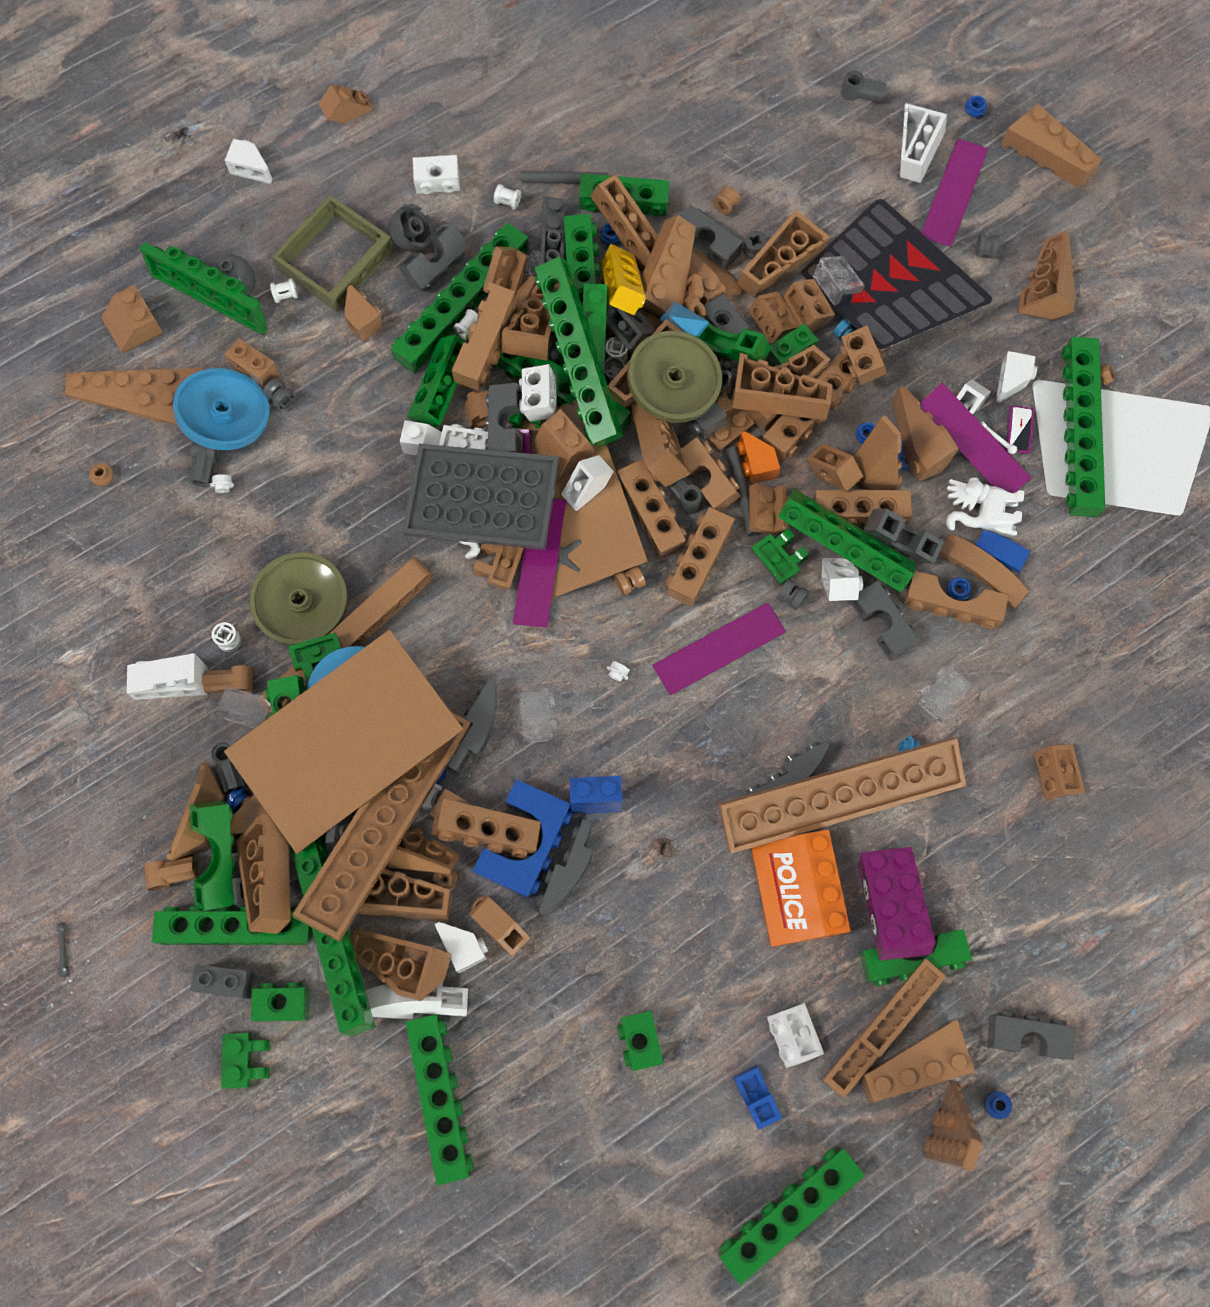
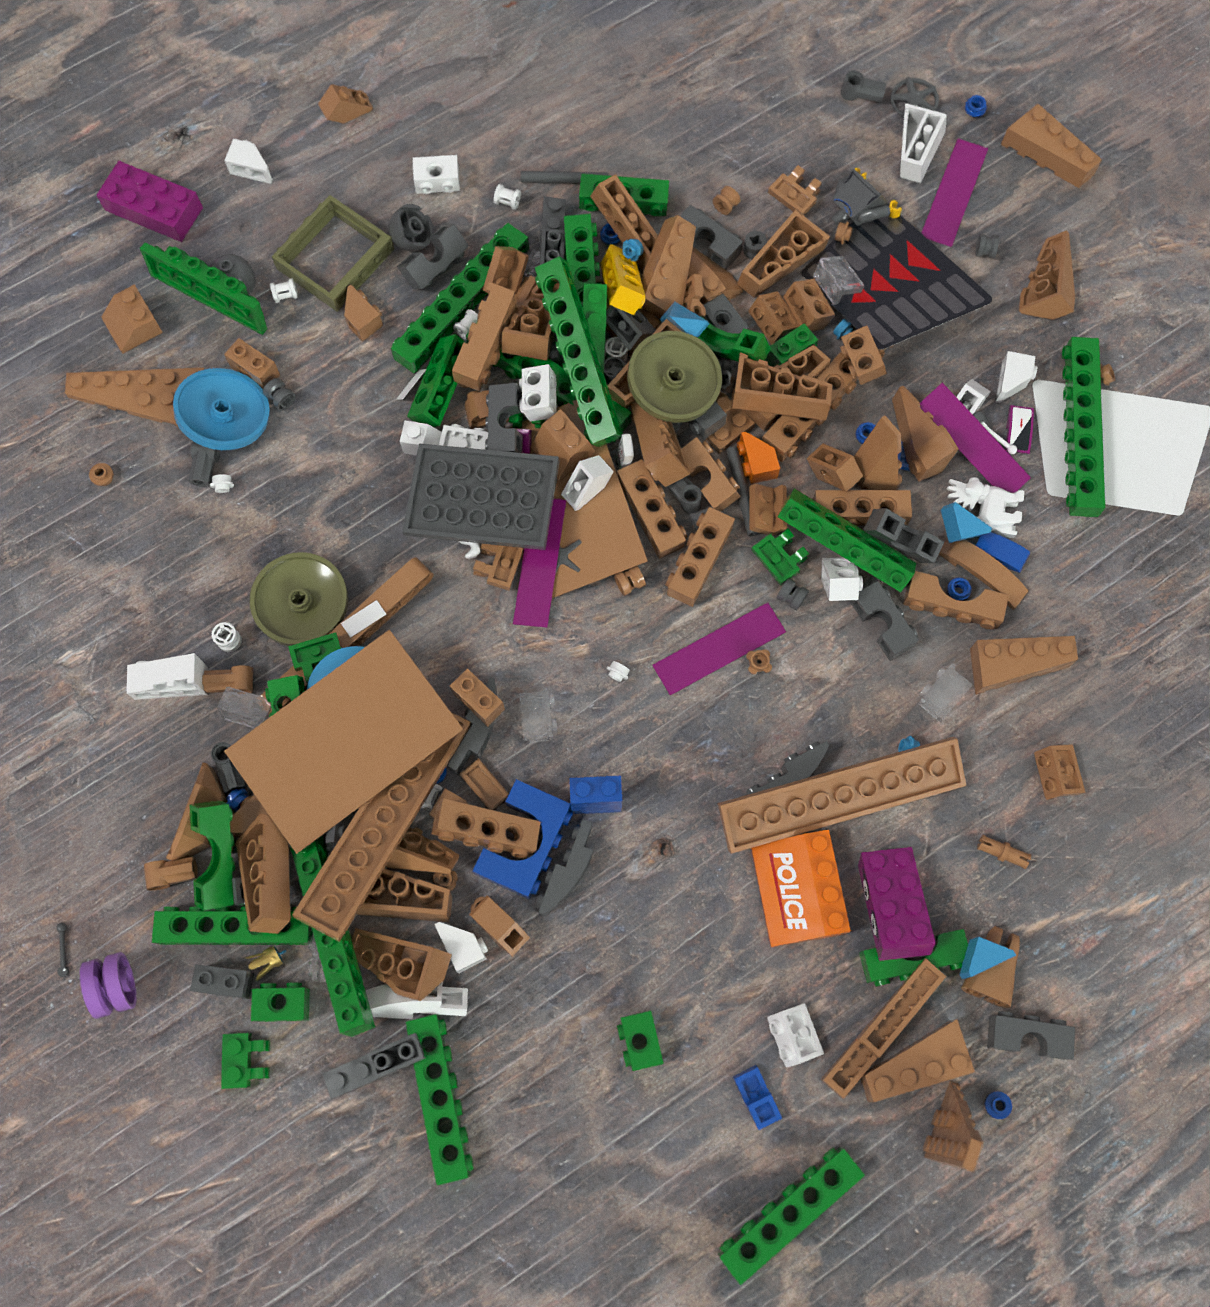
(108, 985): none -> medium lavender wheel
(150, 201): none -> magenta brick
(269, 956): none -> pearl gold piece
(363, 618): none -> white sticker
(374, 1066): none -> dark grey slope
(413, 381): none -> white sticker
(477, 697): none -> medium nougat brick
(484, 785): none -> medium nougat tile
(625, 451): none -> white tile
(632, 249): none -> dark azure plate
(764, 656): none -> medium nougat plate
(792, 195): none -> medium nougat plate
(843, 232): none -> medium nougat plate
(860, 201): none -> dark grey torso
(913, 96): none -> dark grey wheel
(961, 523): none -> dark azure slope
(982, 955): none -> dark azure slope
(998, 981): none -> medium nougat piece
(1004, 851): none -> medium nougat pin
(1018, 659): none -> medium nougat wedge

